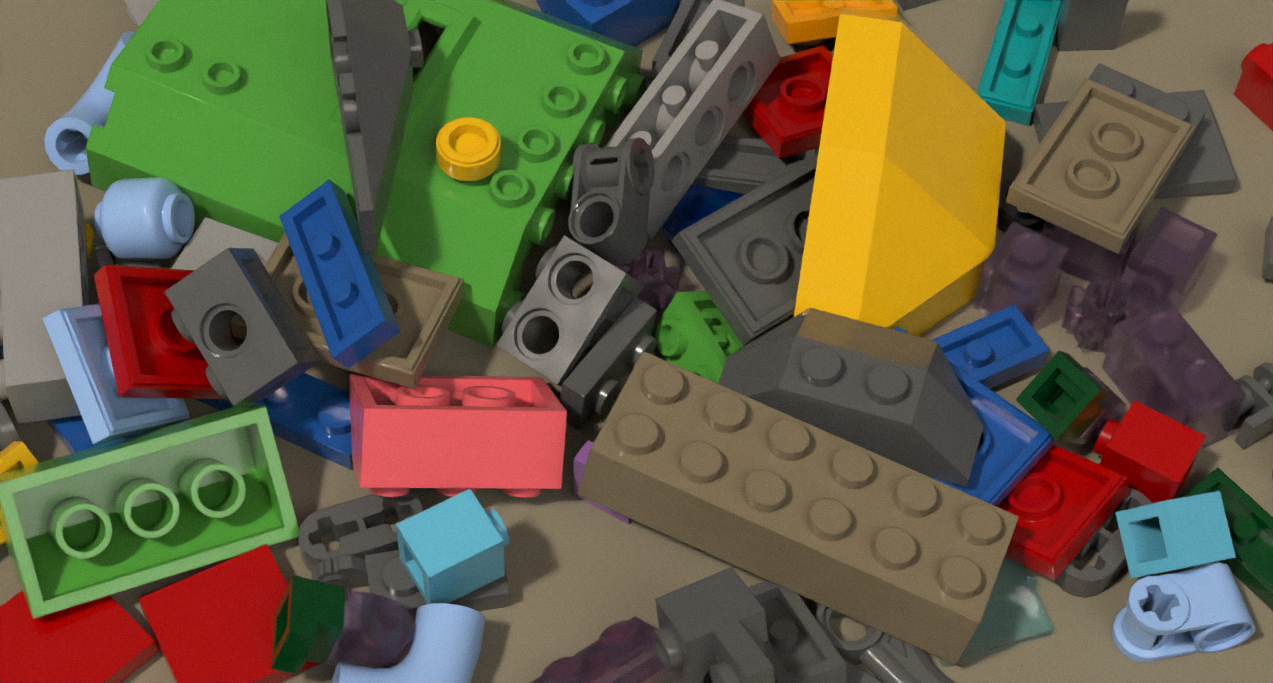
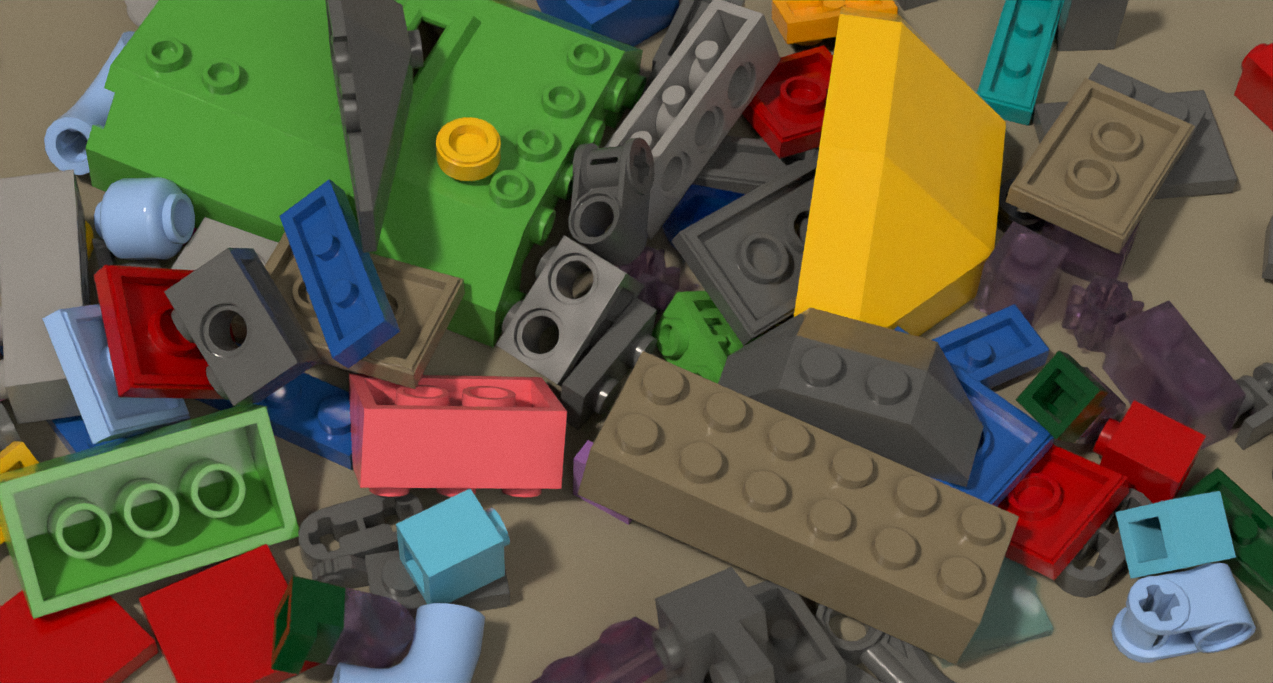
(1168, 260): clear purple brick -> none

